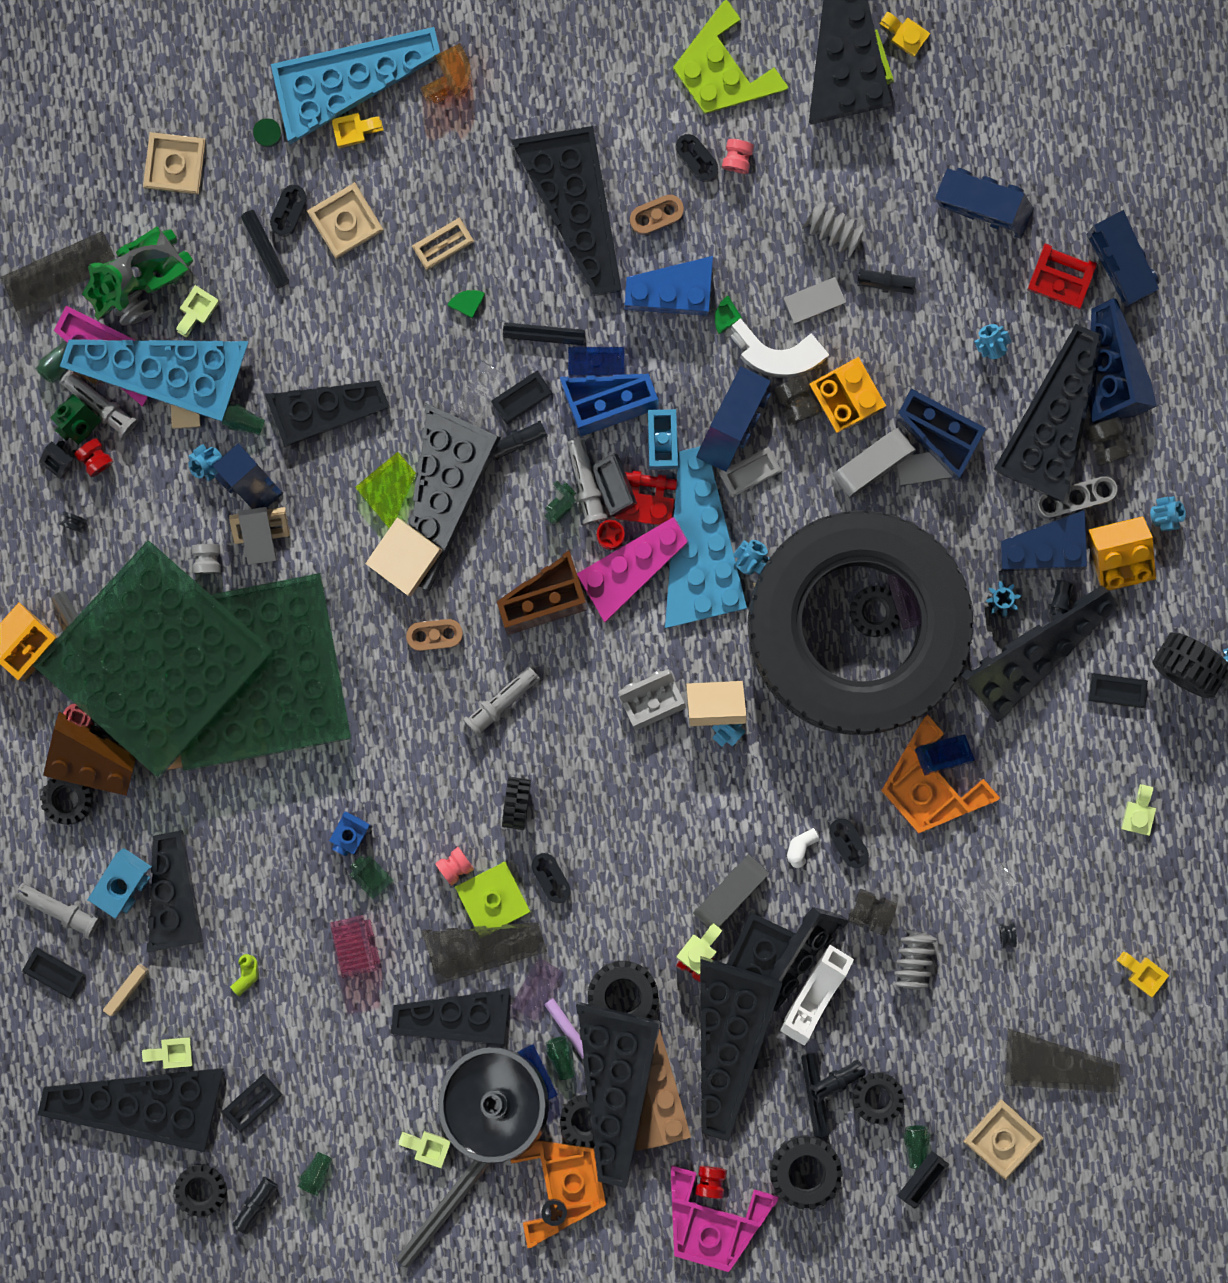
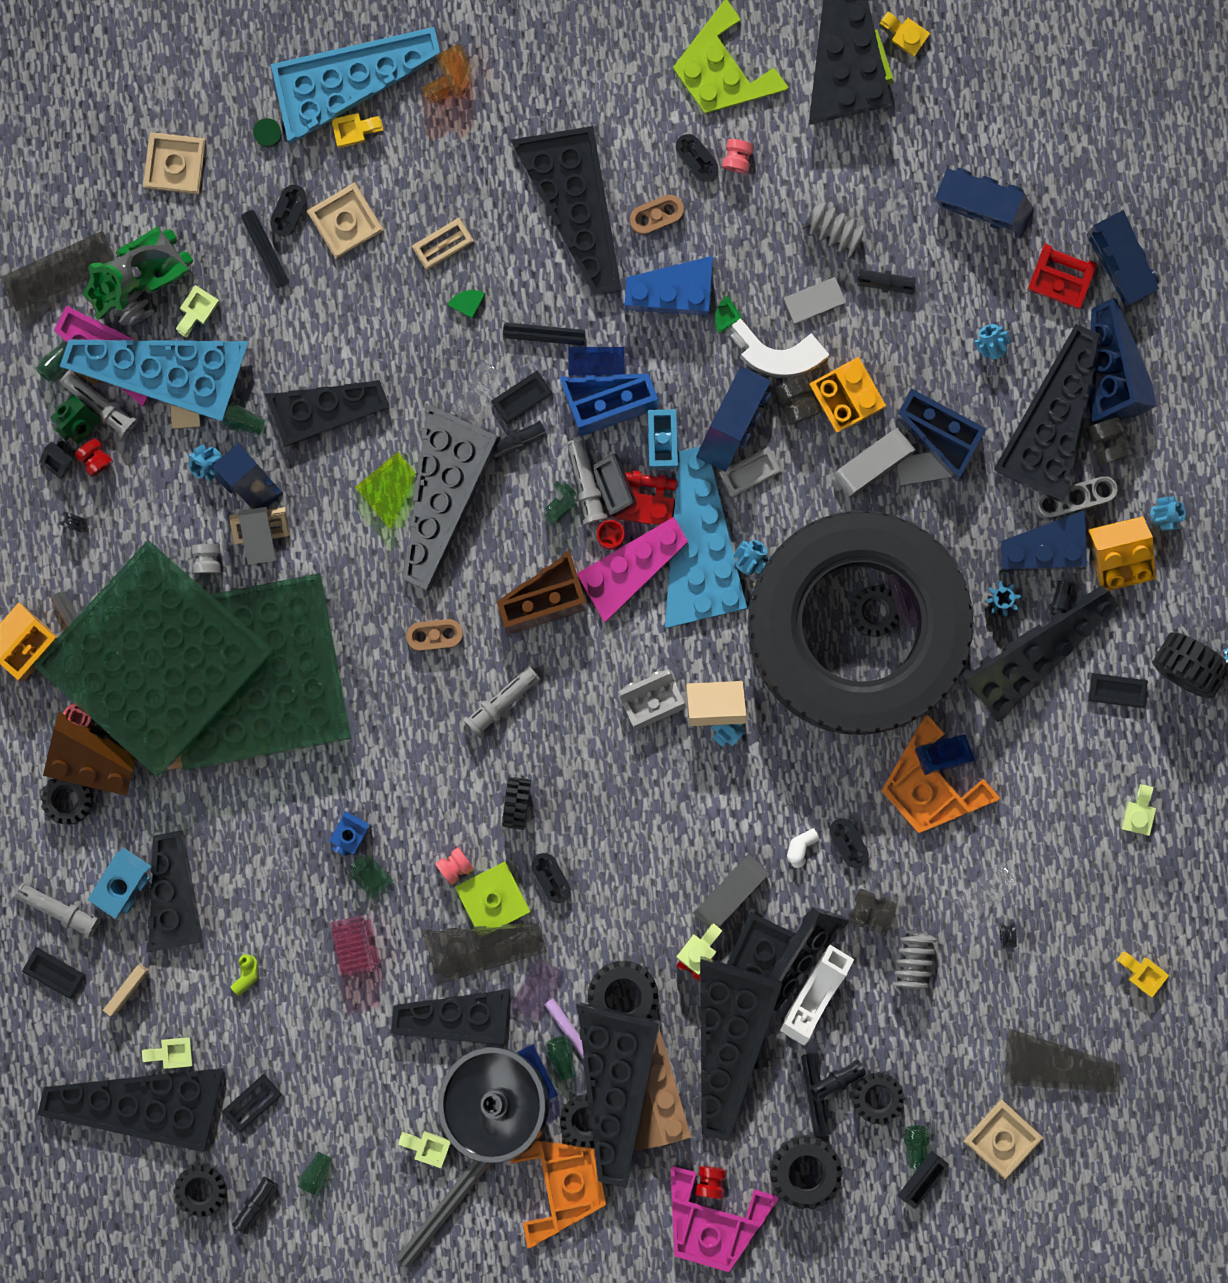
(404, 557): tan tile -> none
(560, 1206): black bush -> none

